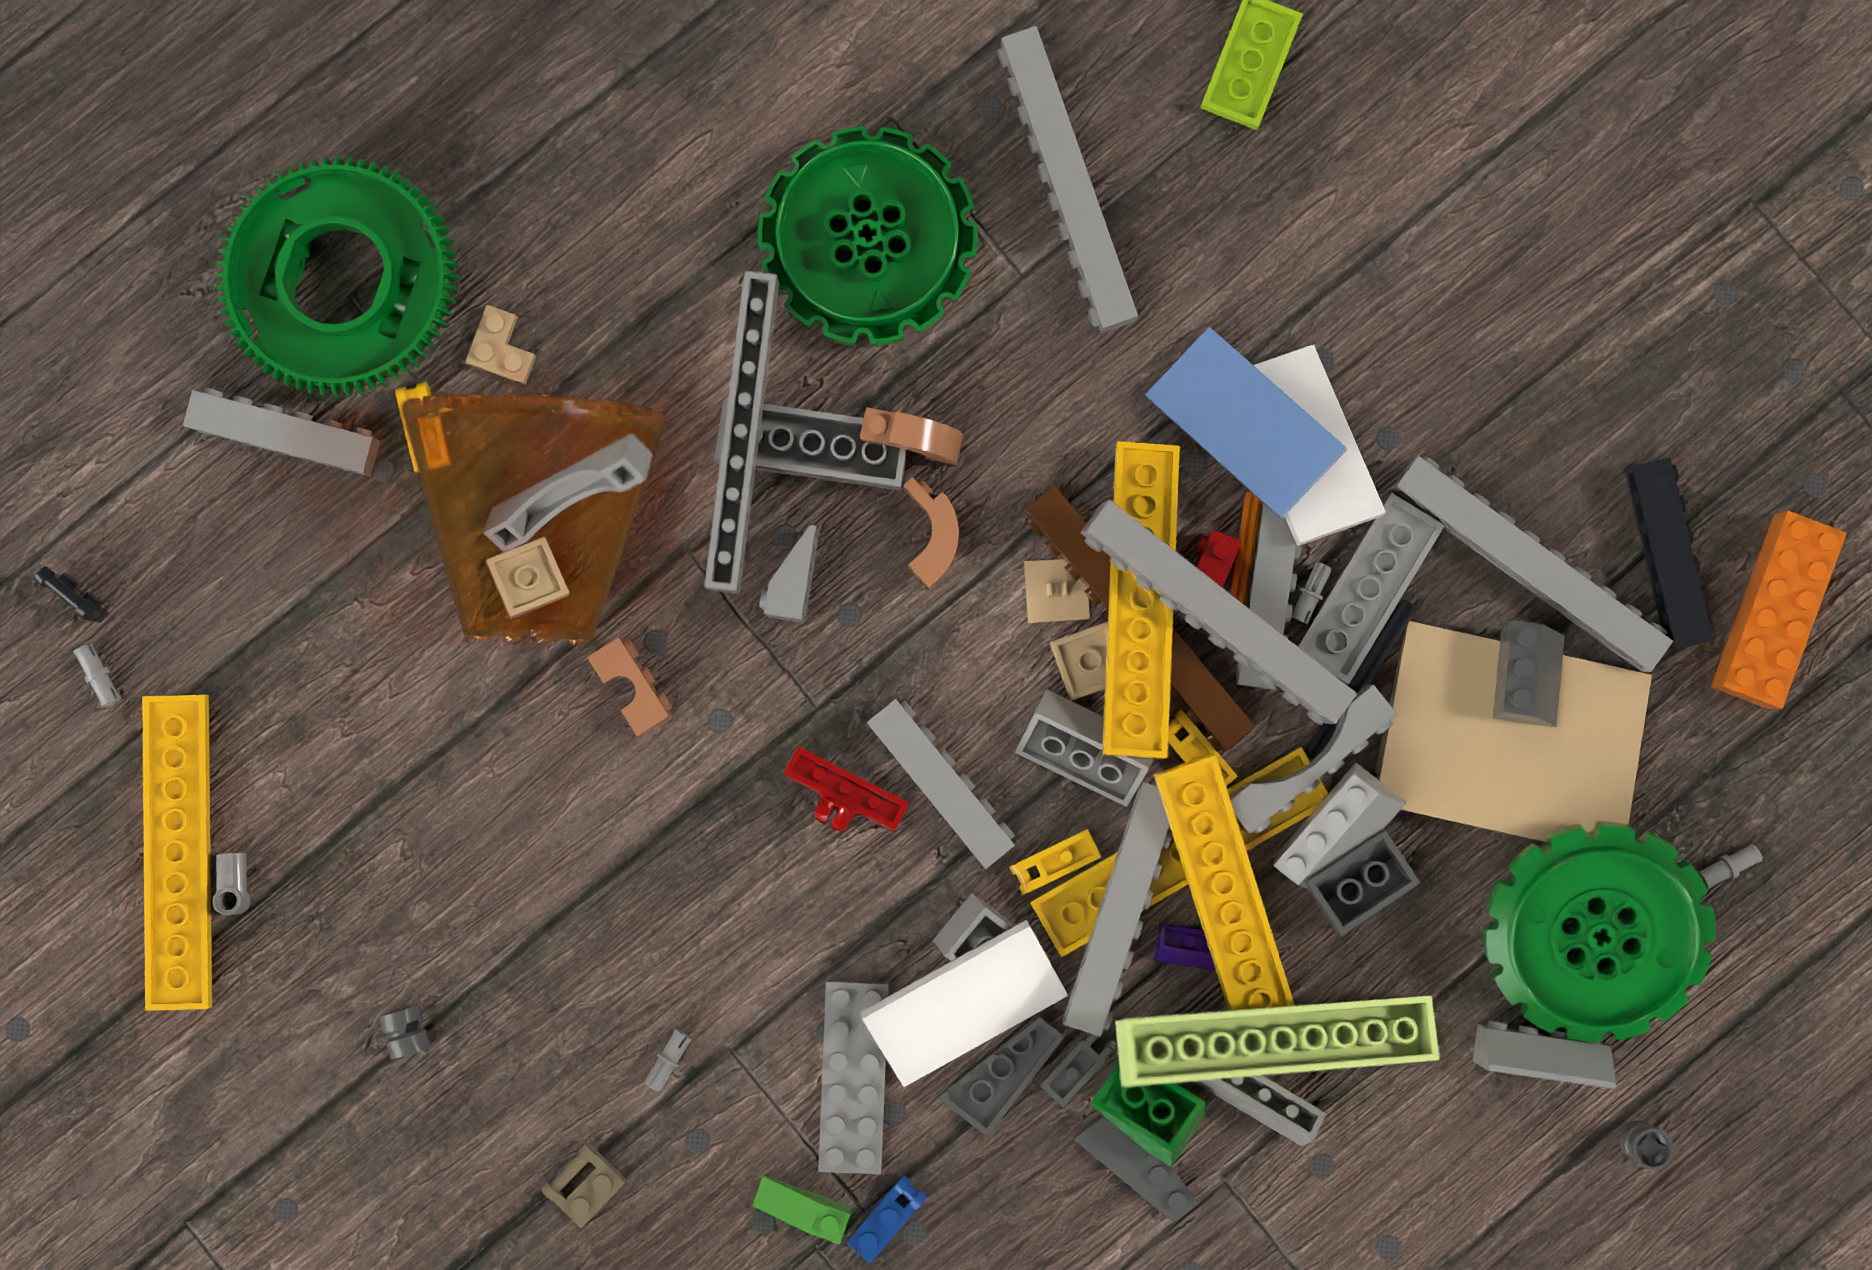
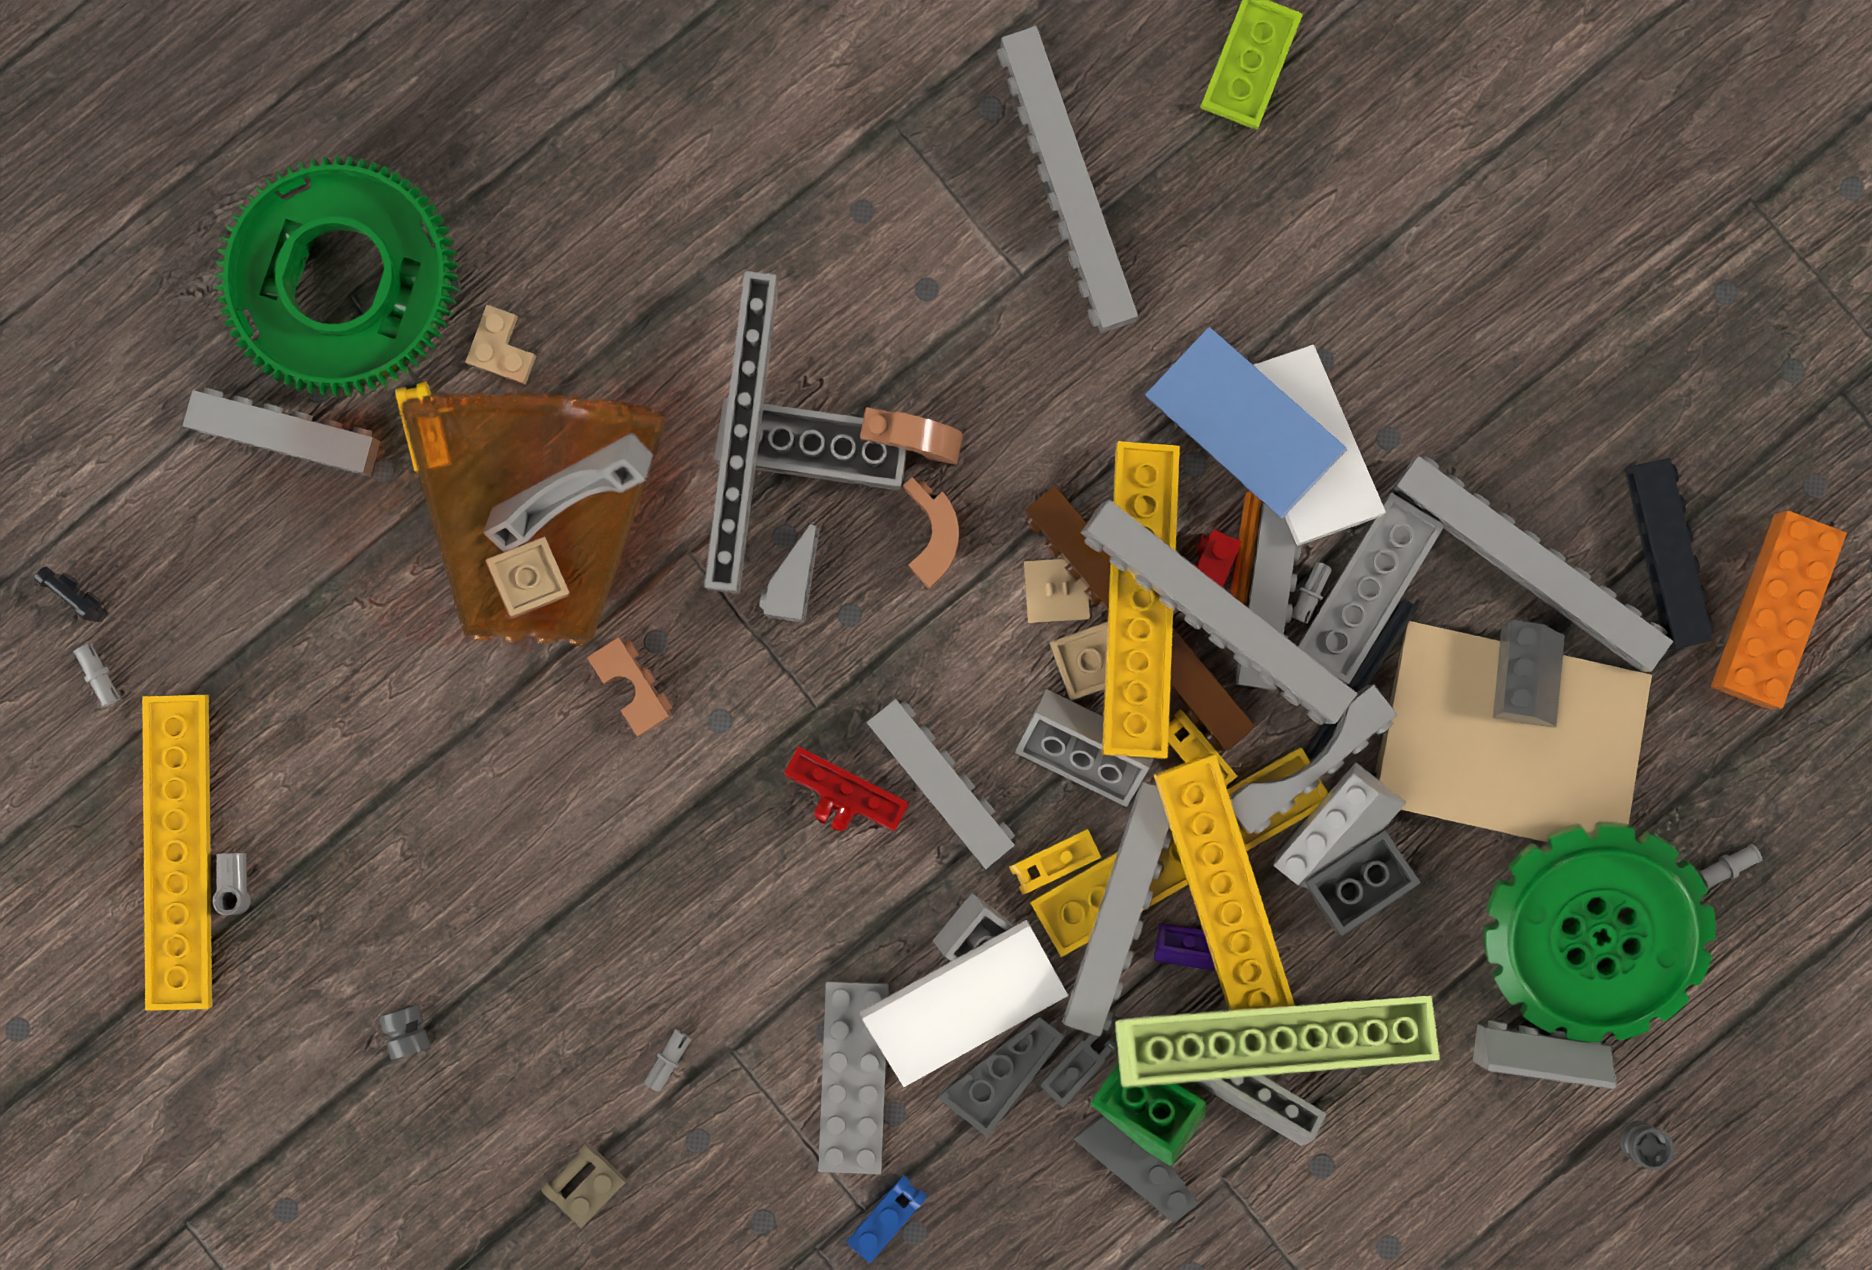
(803, 1209): bright green slope -> none
(889, 177): green piece -> none

